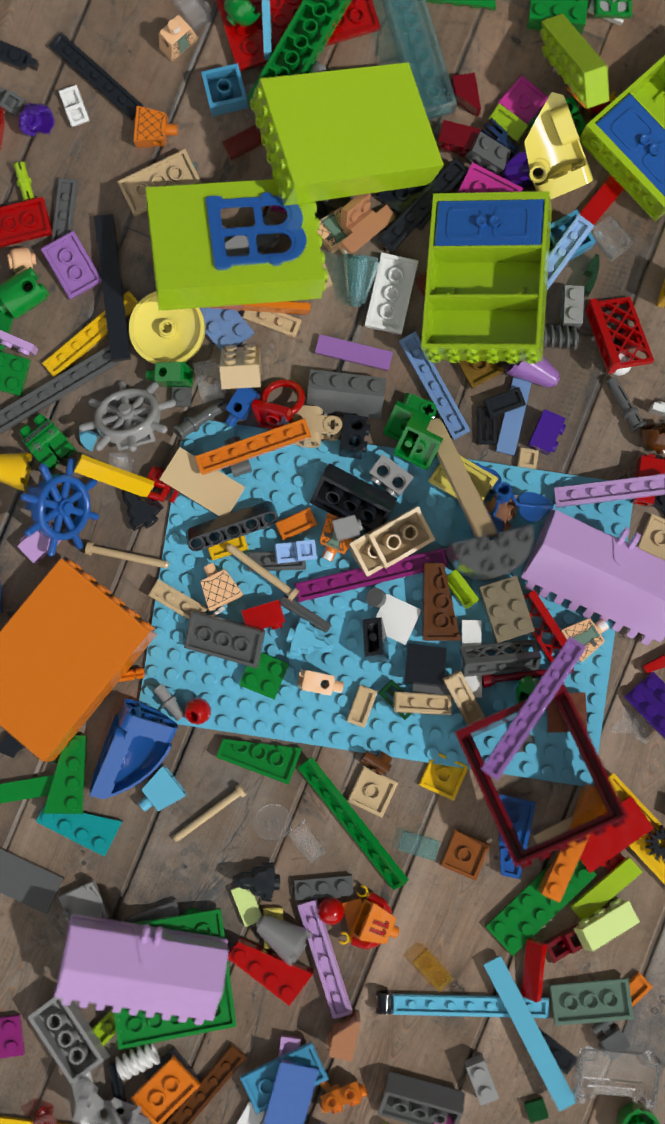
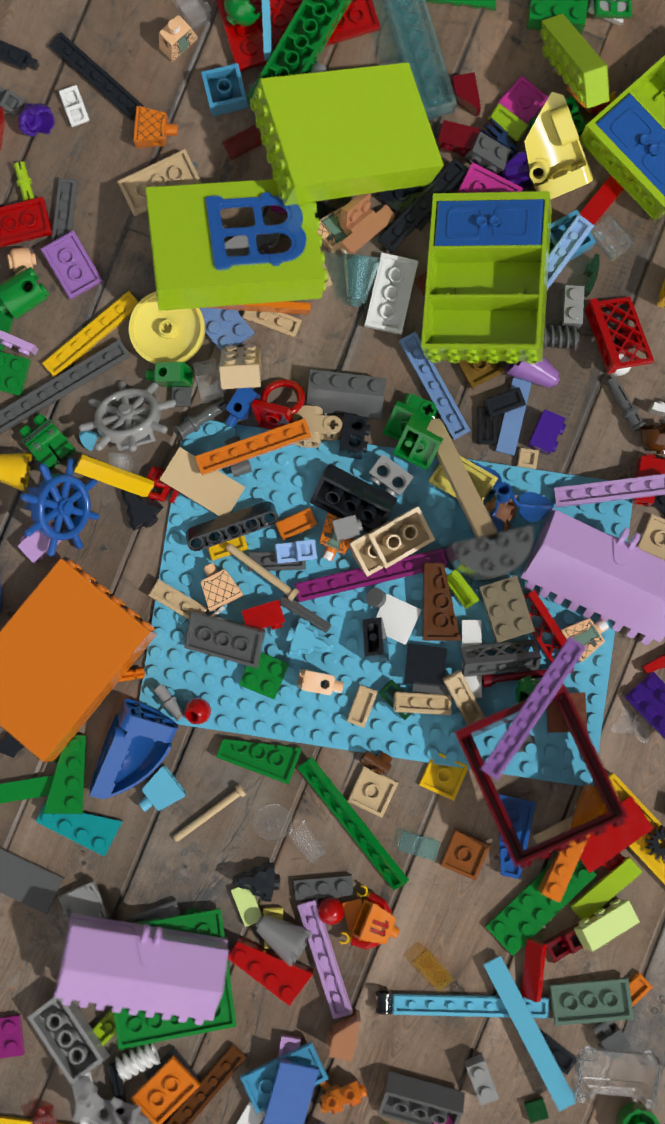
(90, 548): tan bar -> none
(112, 288): black tile -> none
(353, 352): medium lavender tile -> none

